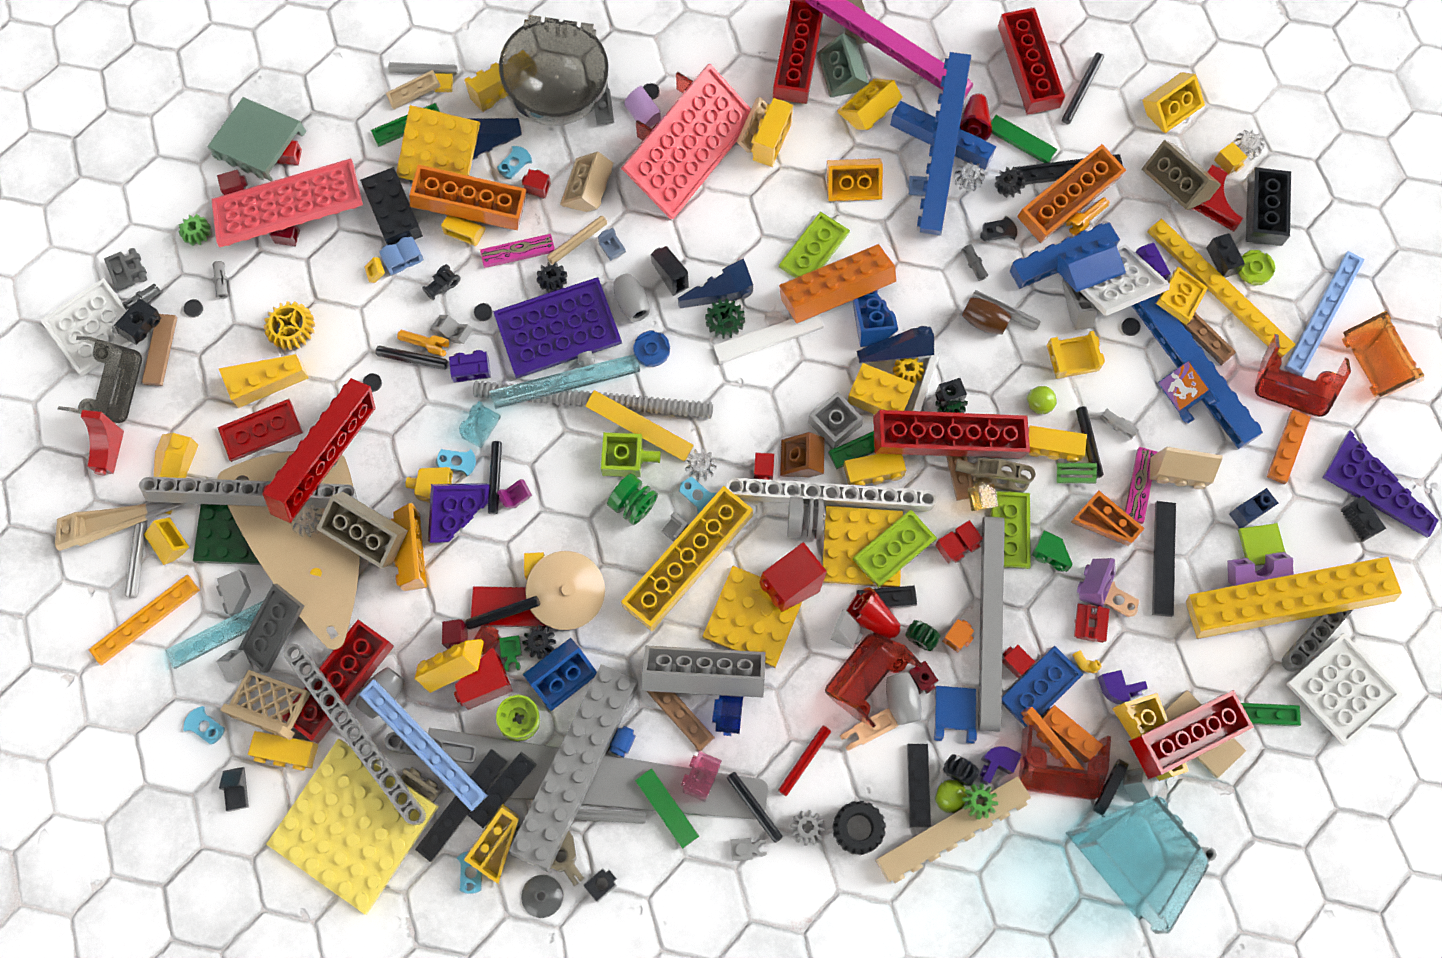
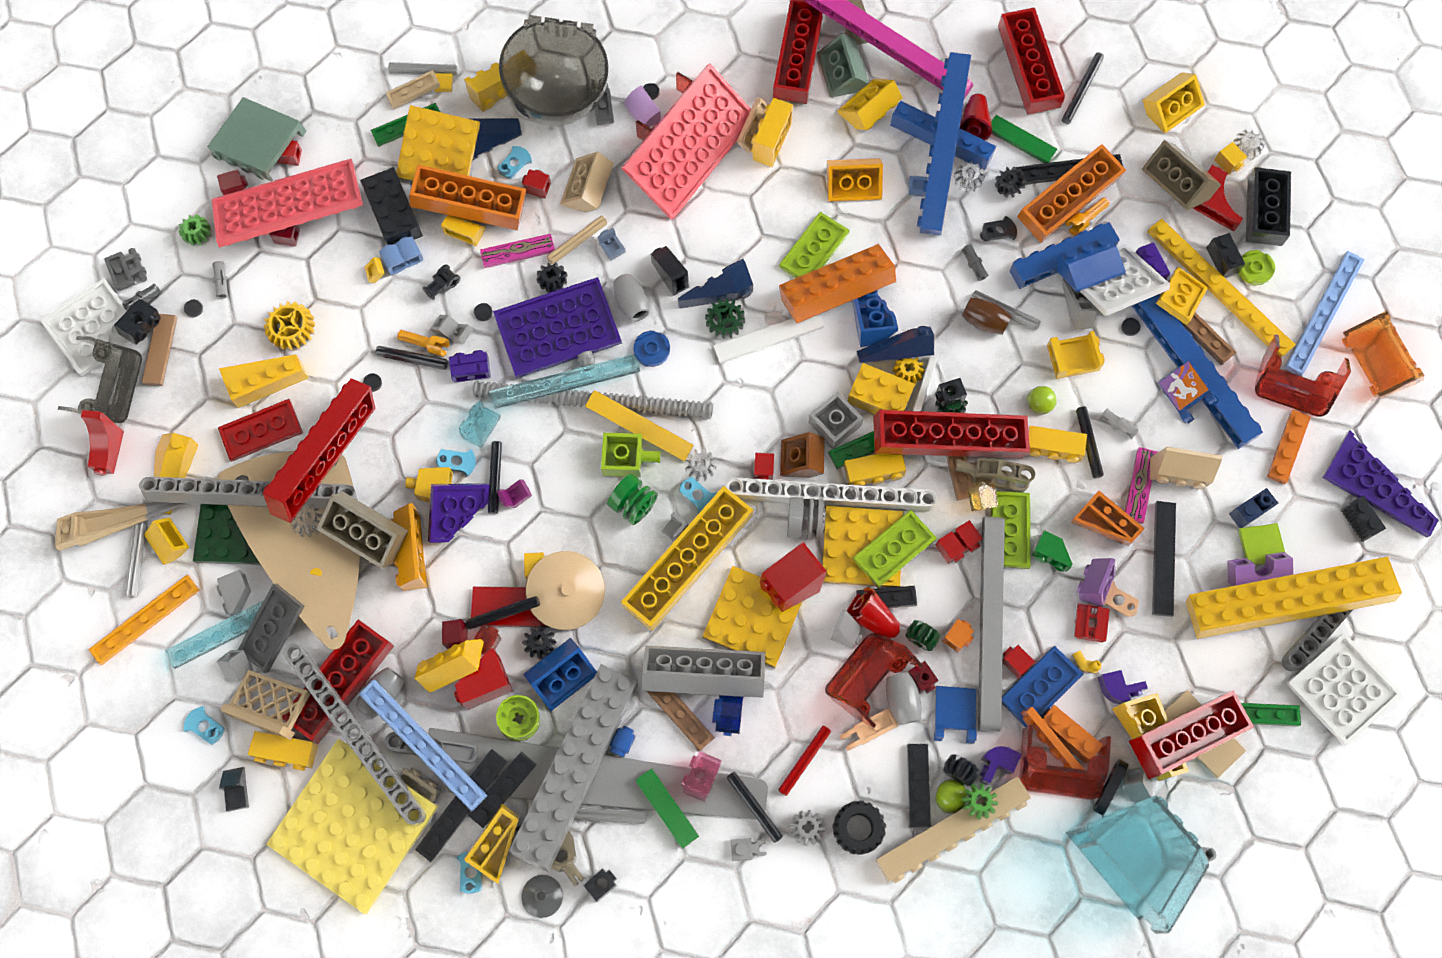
(510, 649): green plate -> none
(1060, 466): bright green tile -> none

